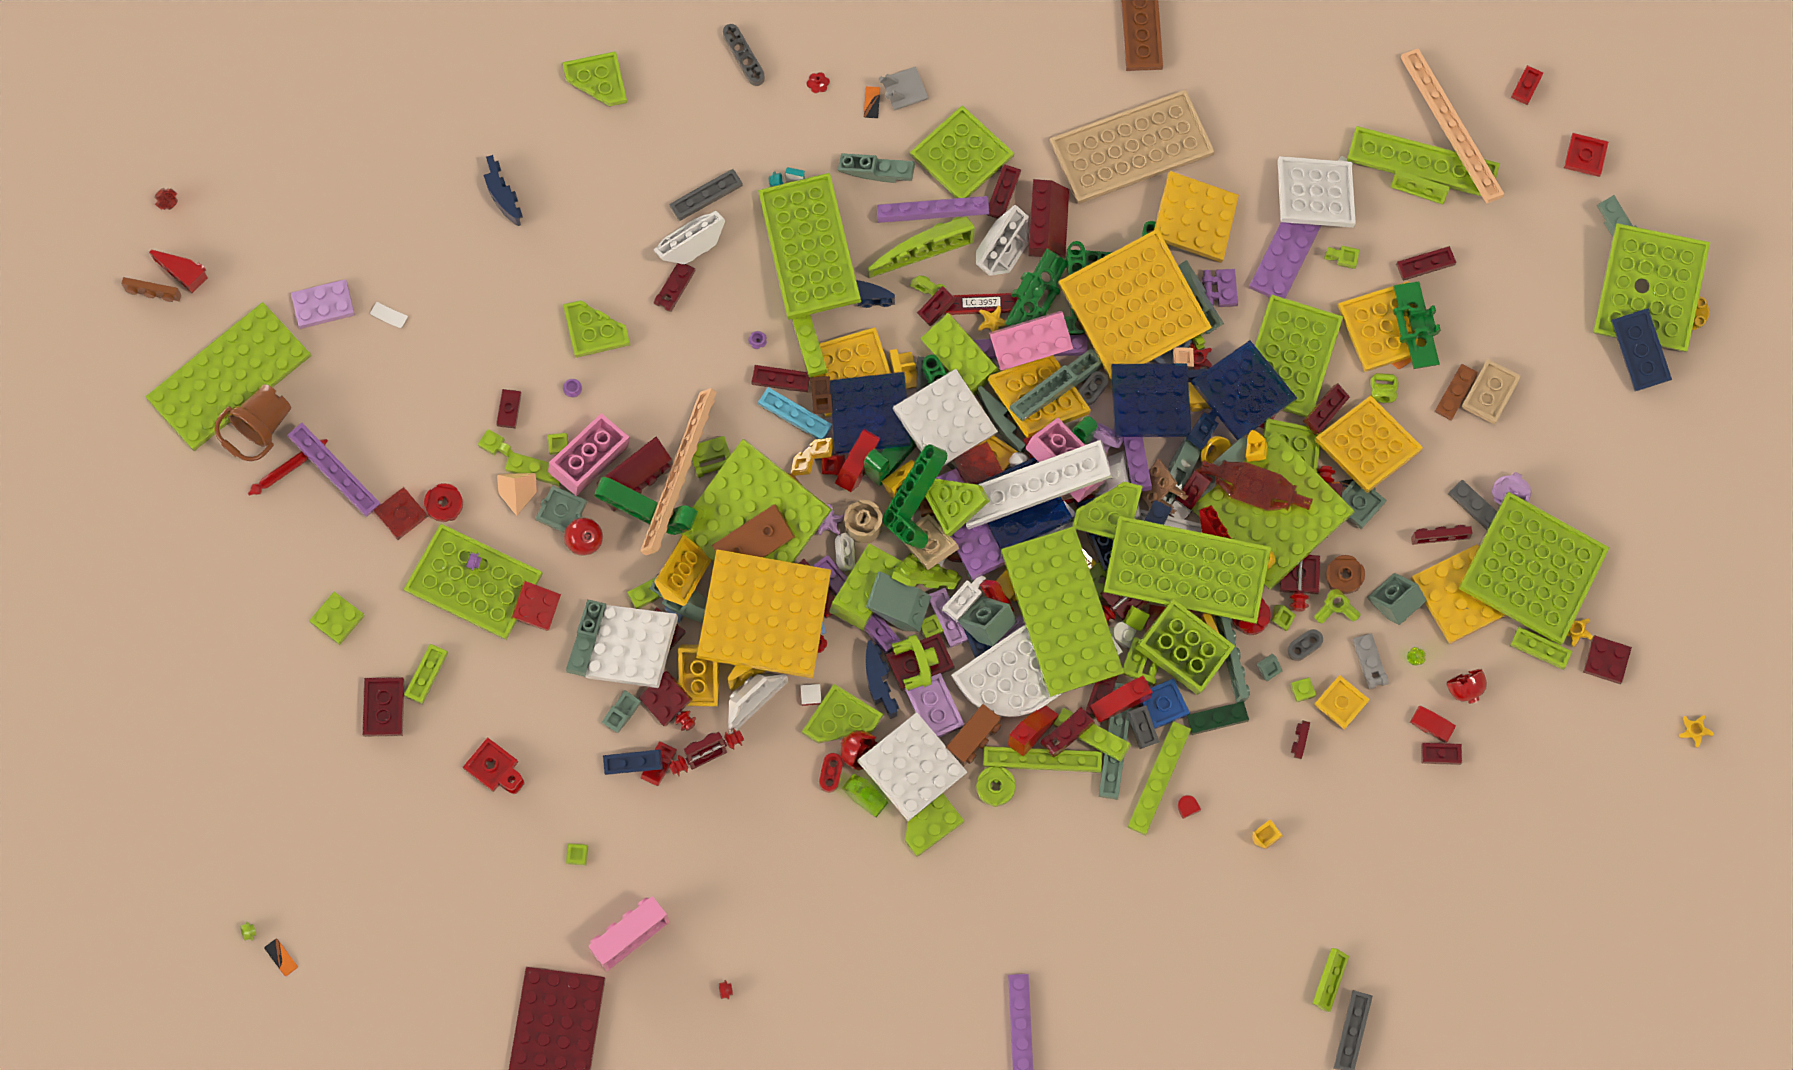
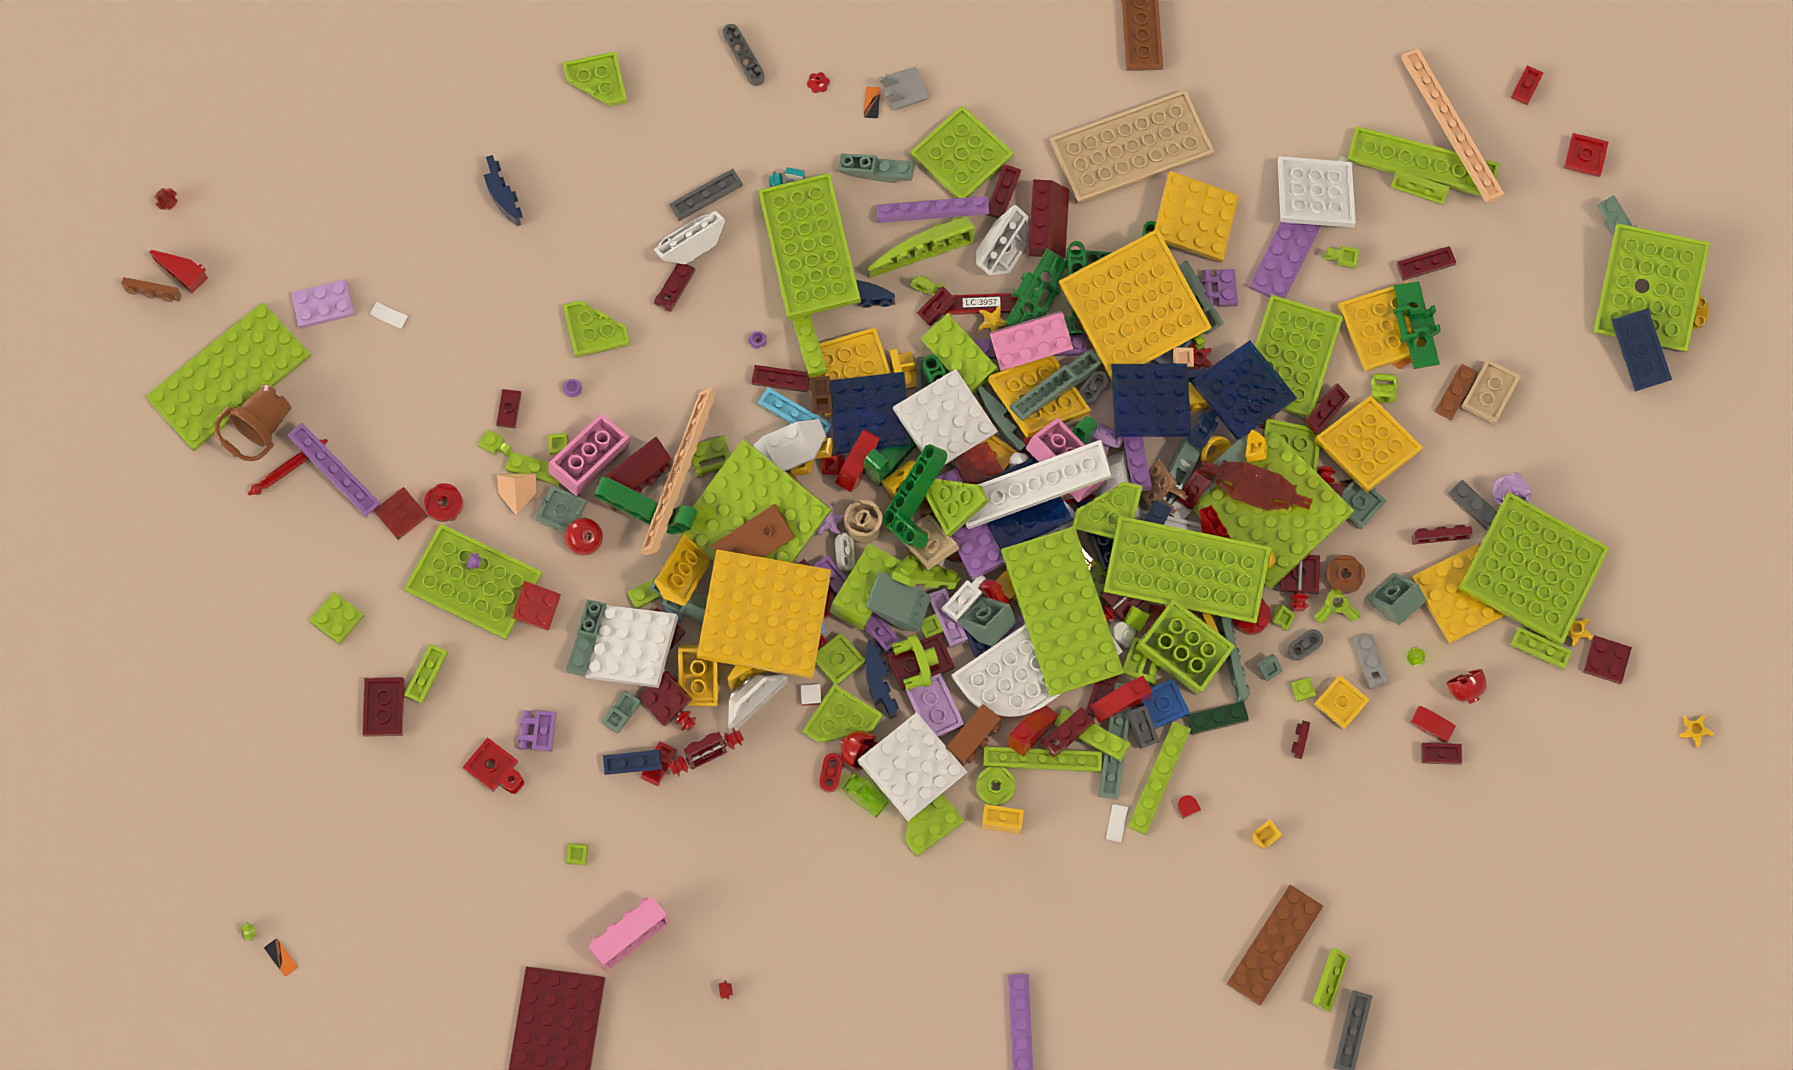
(543, 730): none -> medium lavender plate
(793, 443): none -> white wedge
(839, 659): none -> lime plate
(1002, 819): none -> yellow panel
(1116, 823): none -> white sticker
(1275, 945): none -> dark orange plate

